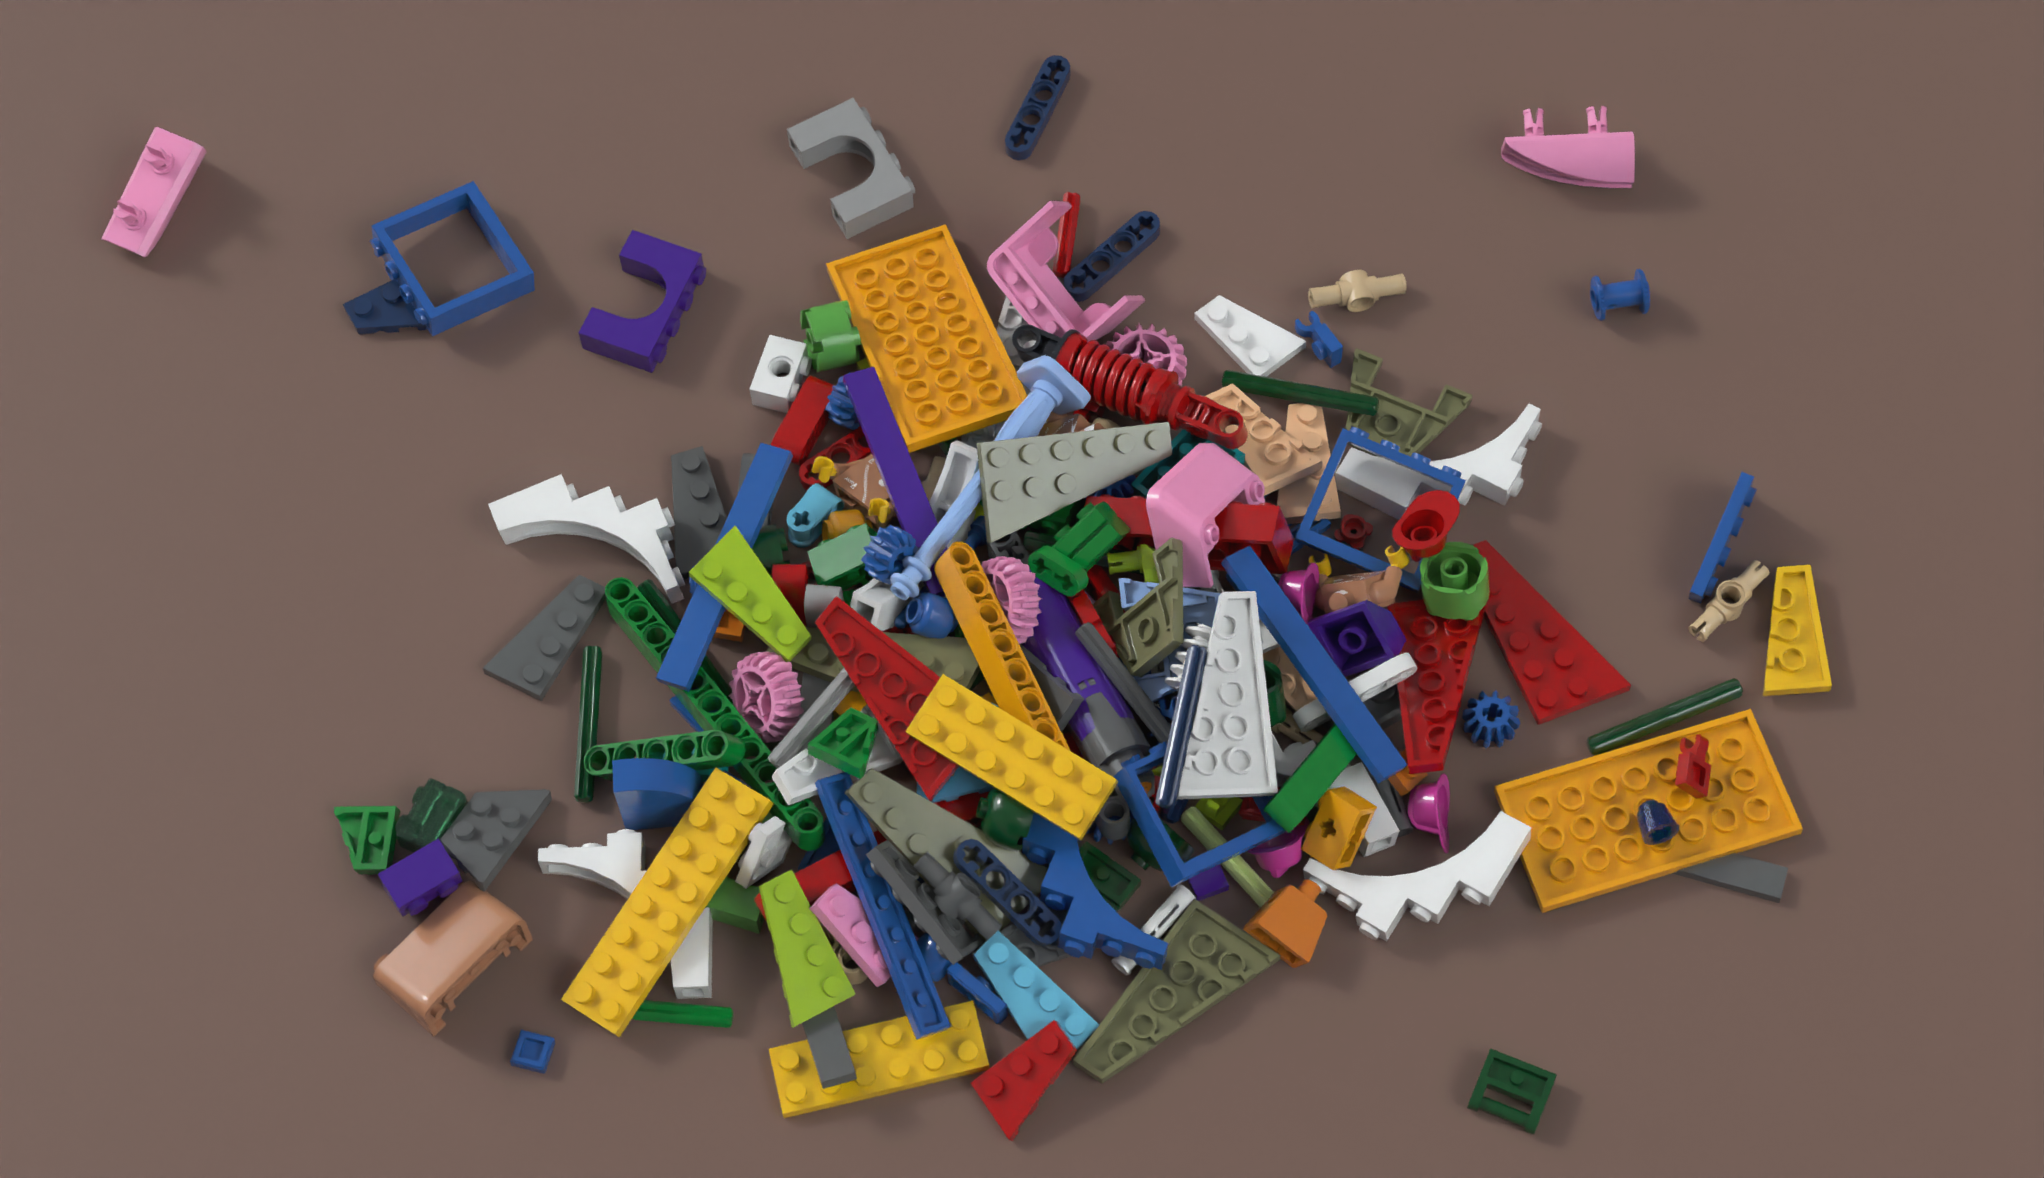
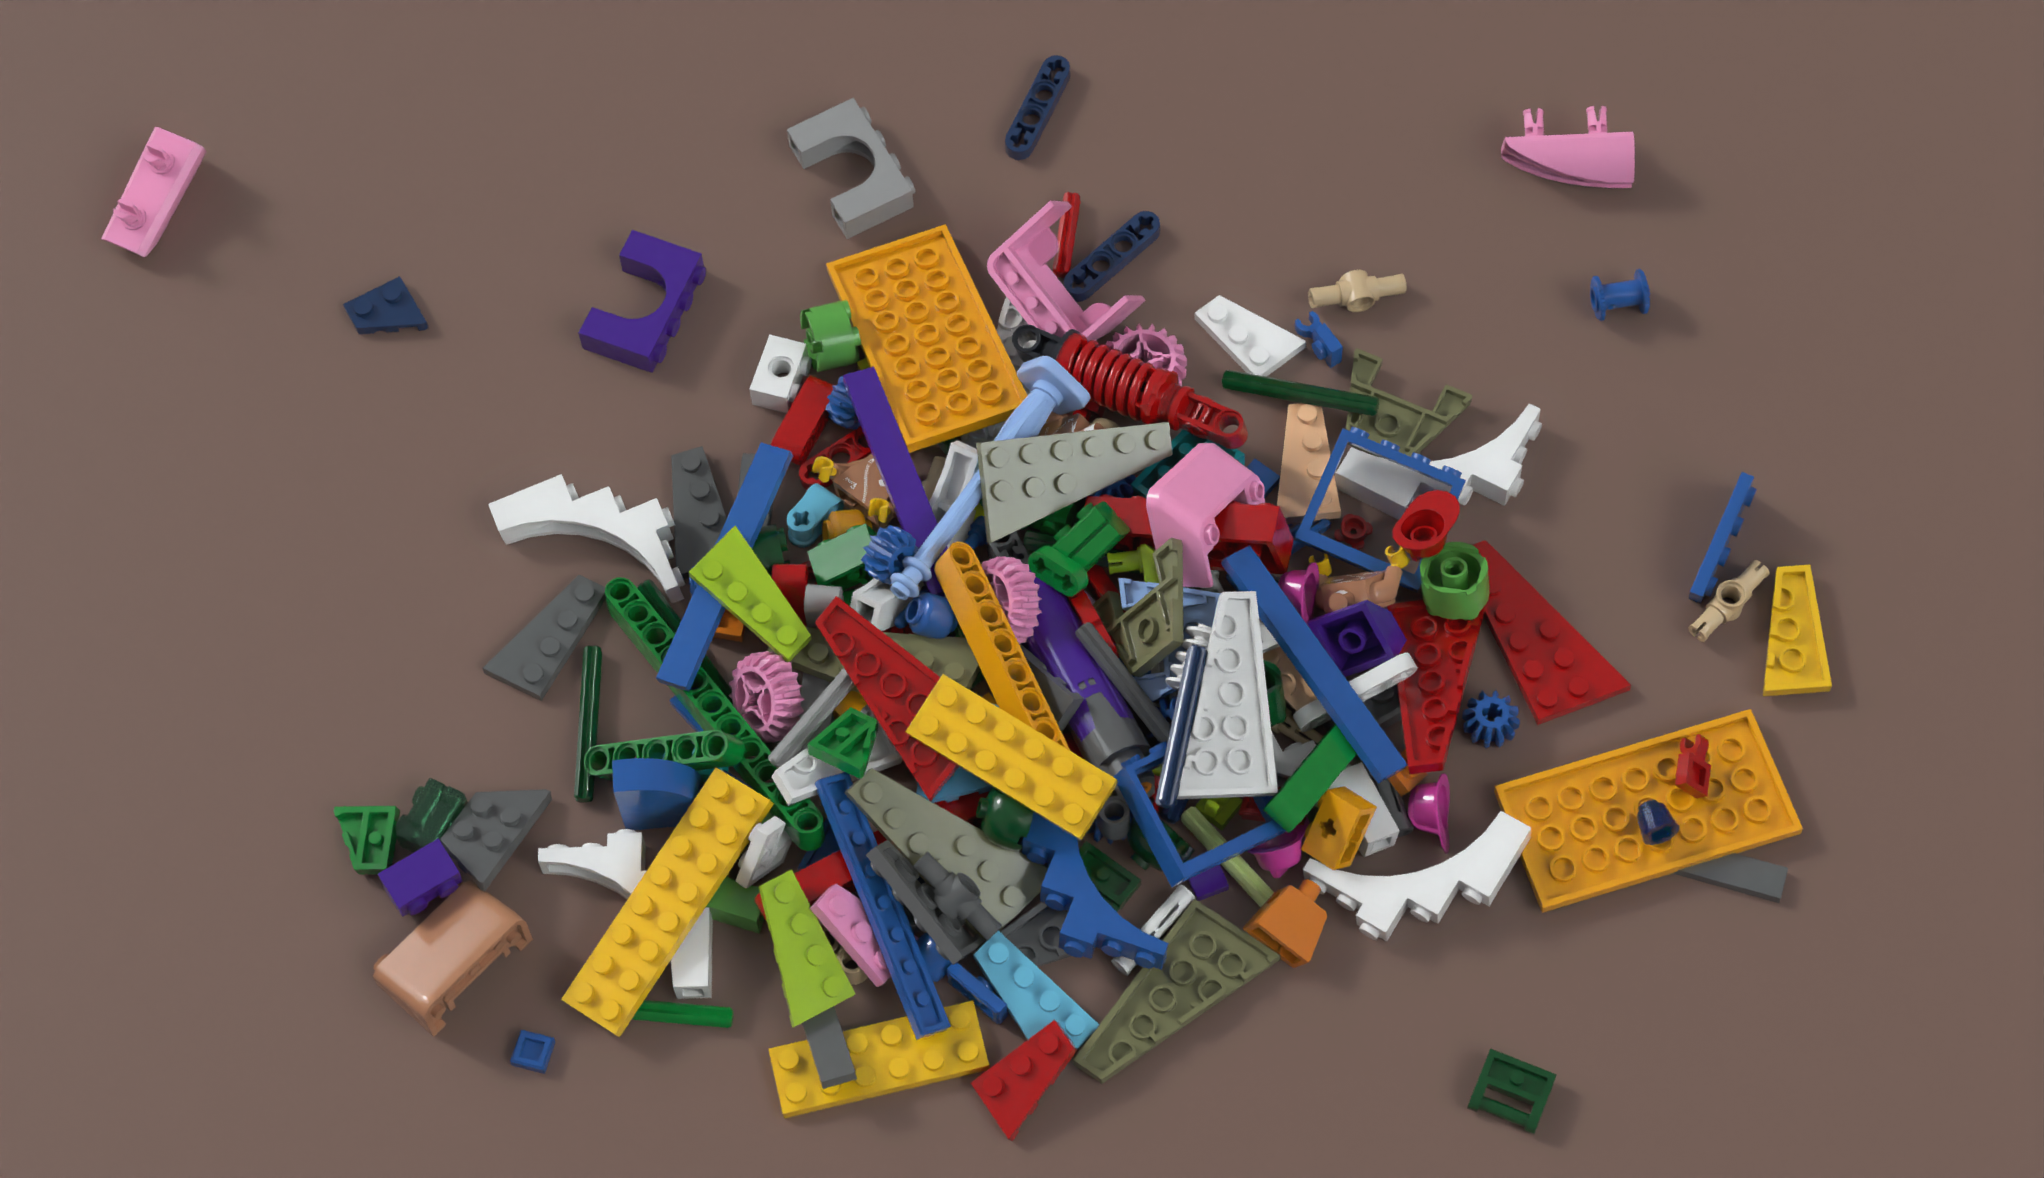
(477, 302): blue window -> none
(1003, 896): dark blue beam -> none
(1268, 449): light nougat wing -> none
(1664, 716): dark green axle -> none

